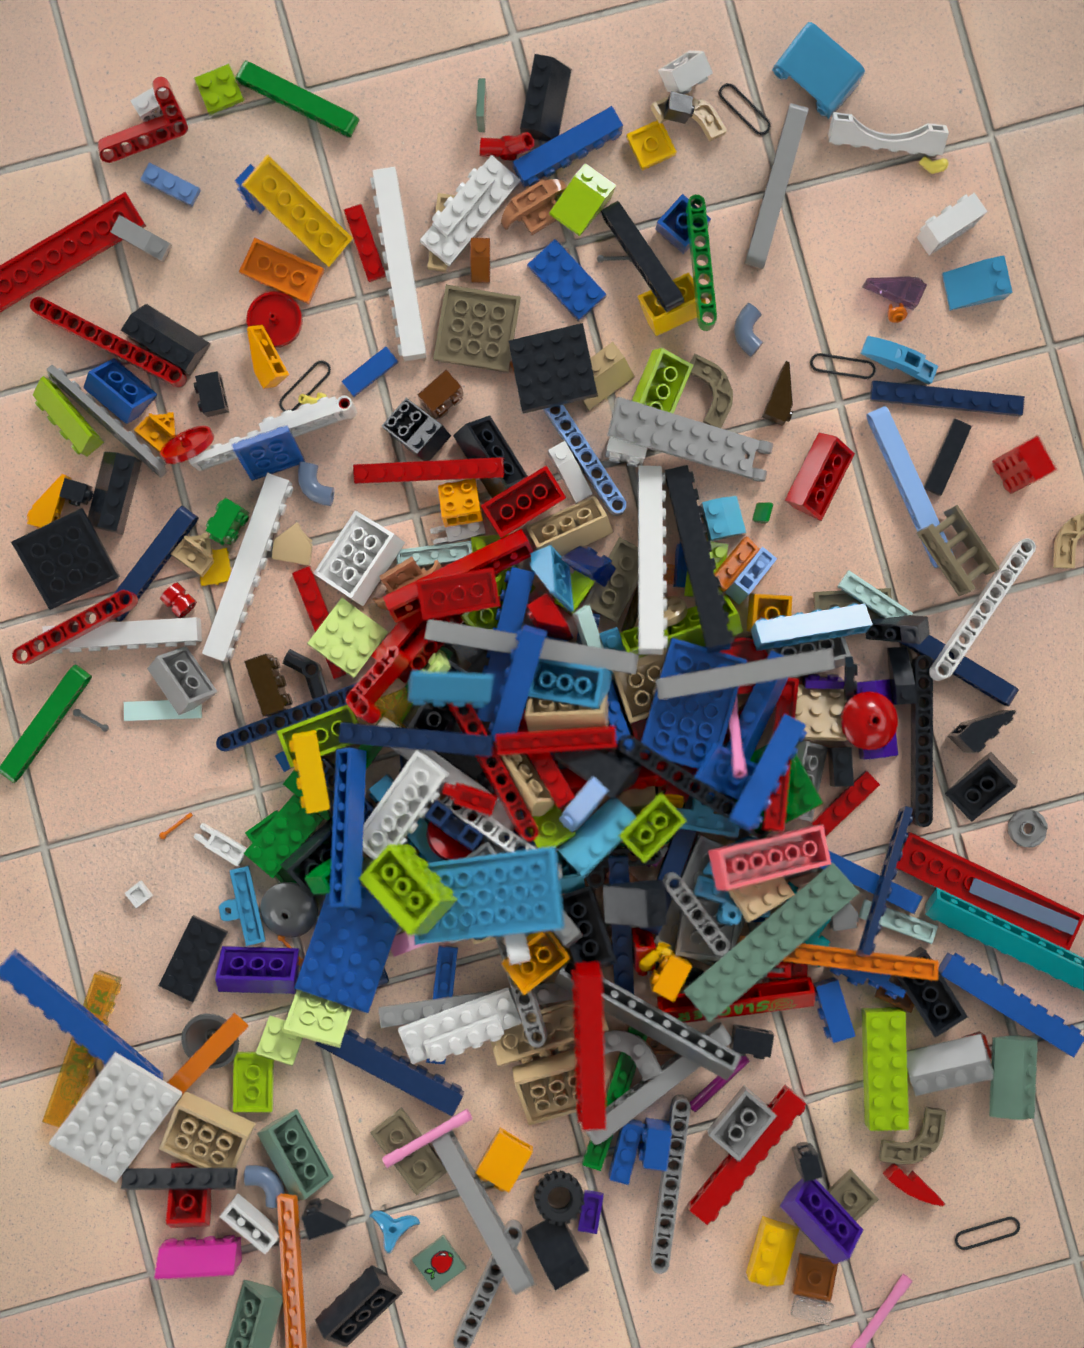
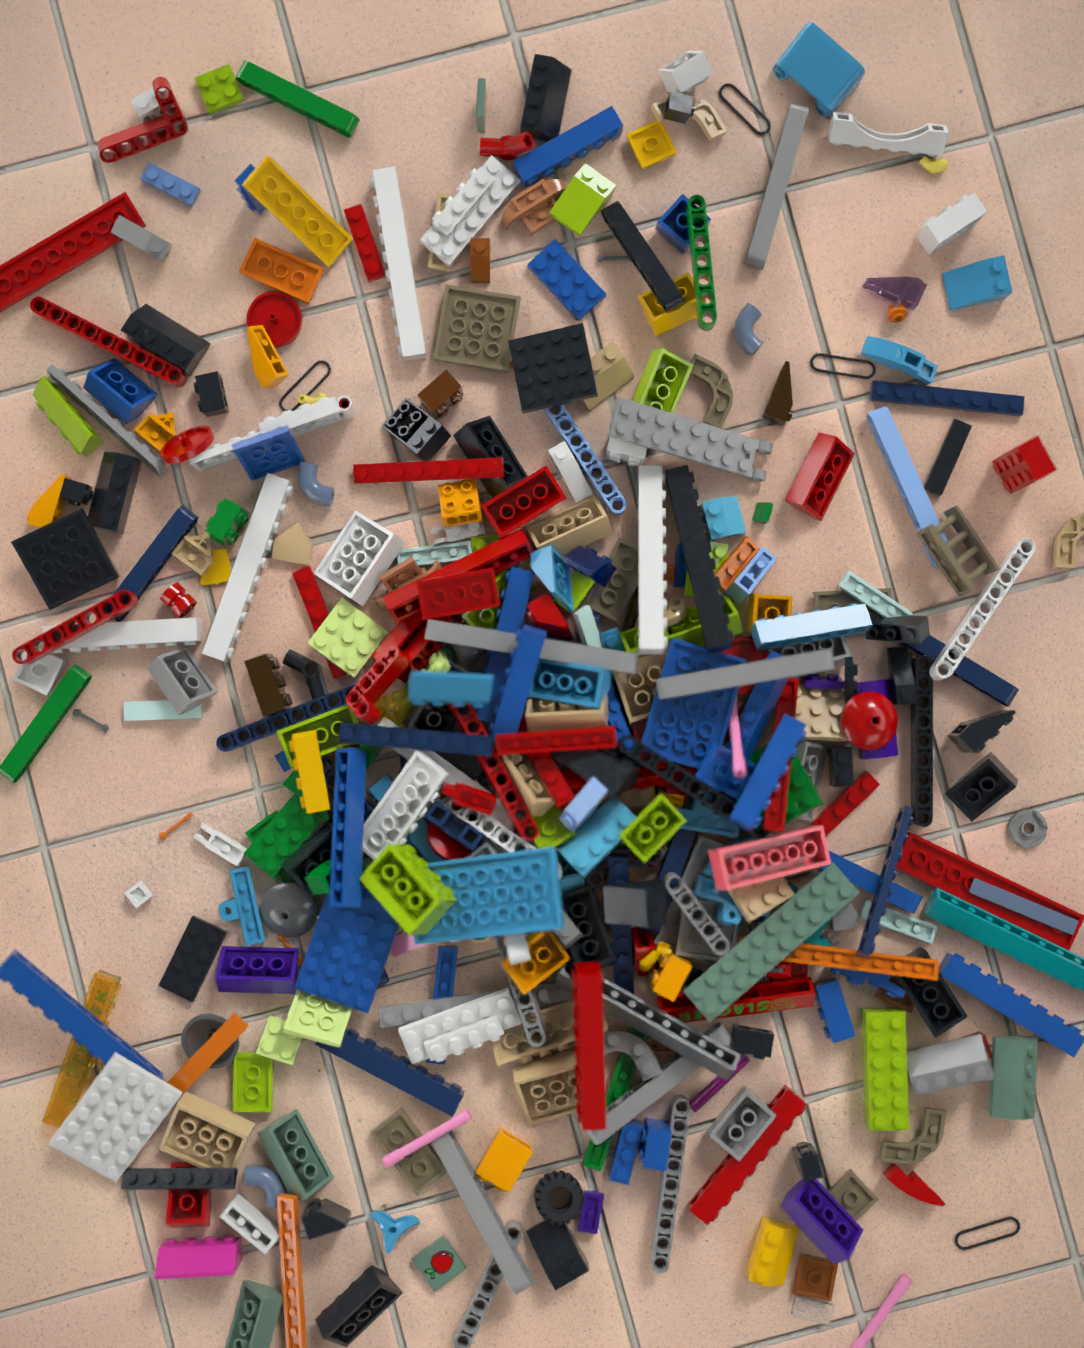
(40, 674): none -> white plate
(370, 371): blue tile -> none

